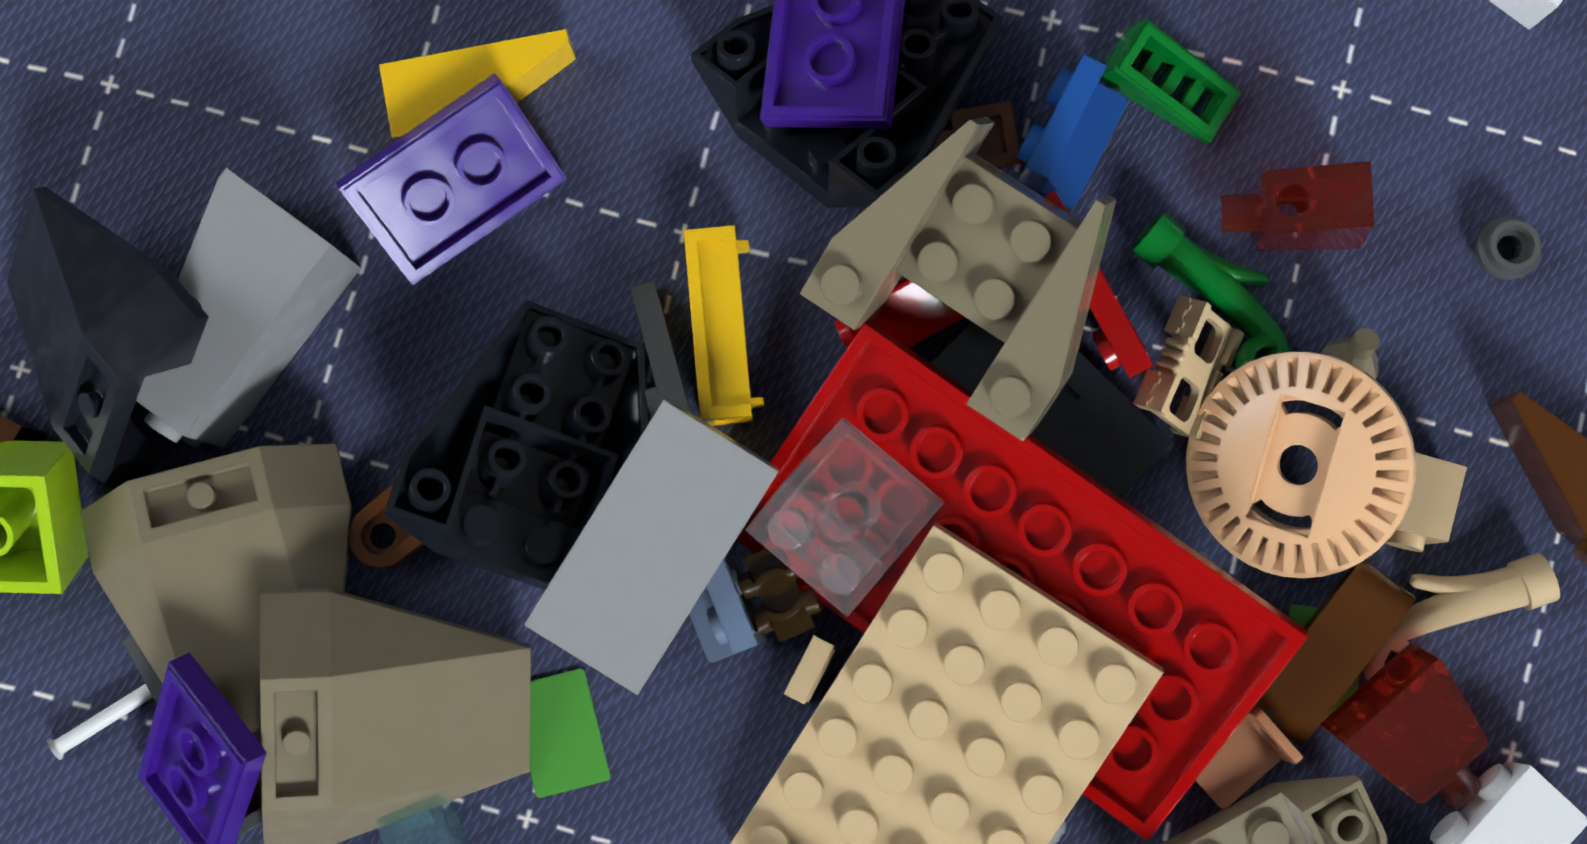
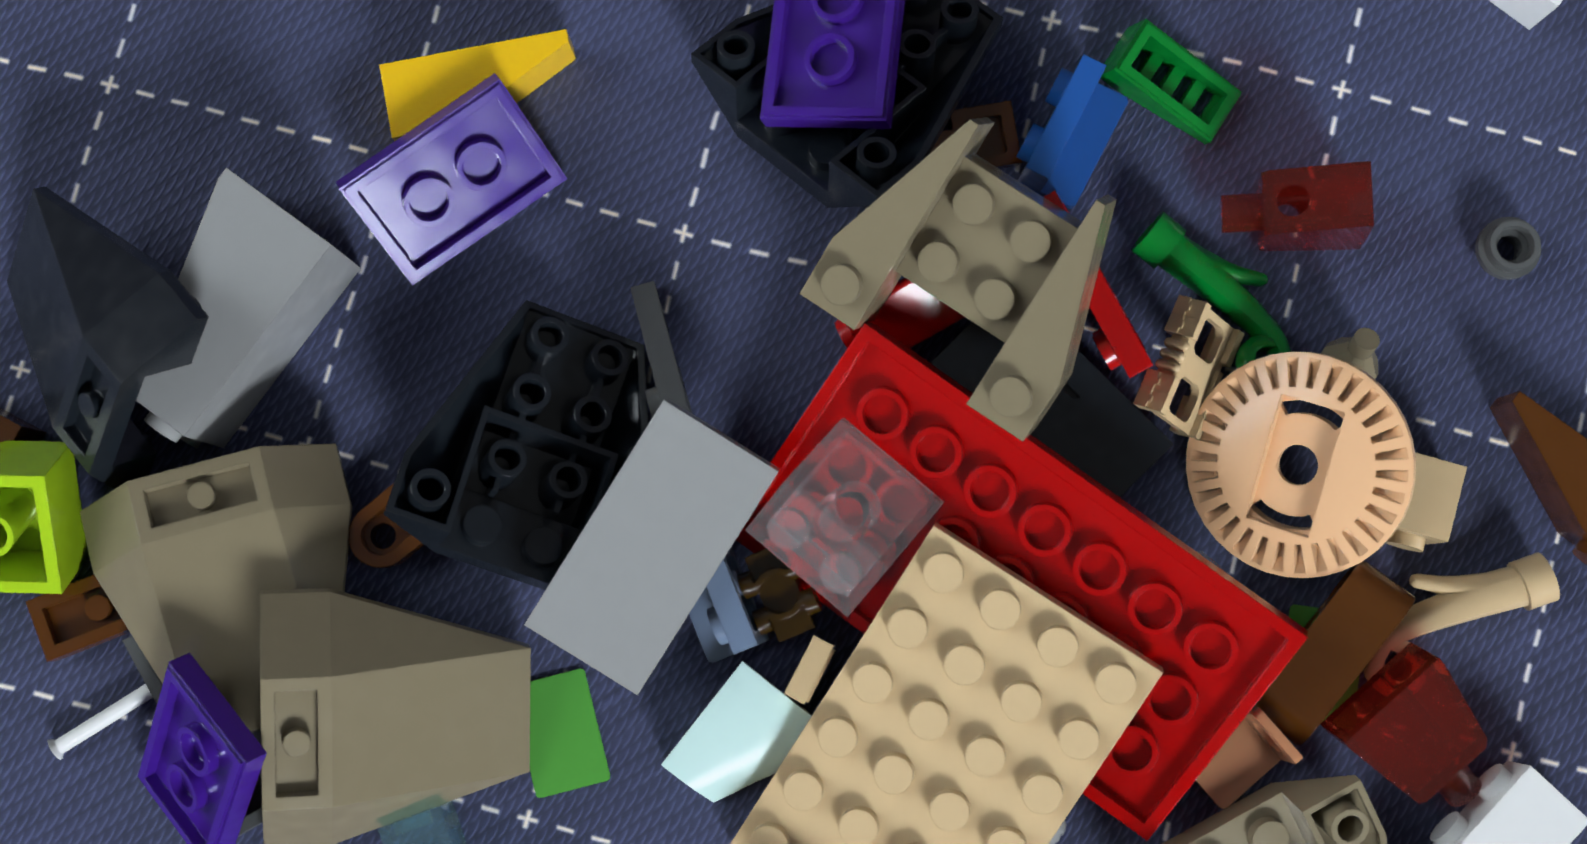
(75, 619): none -> reddish brown plate
(719, 325): yellow container -> none
(738, 736): none -> light aqua slope

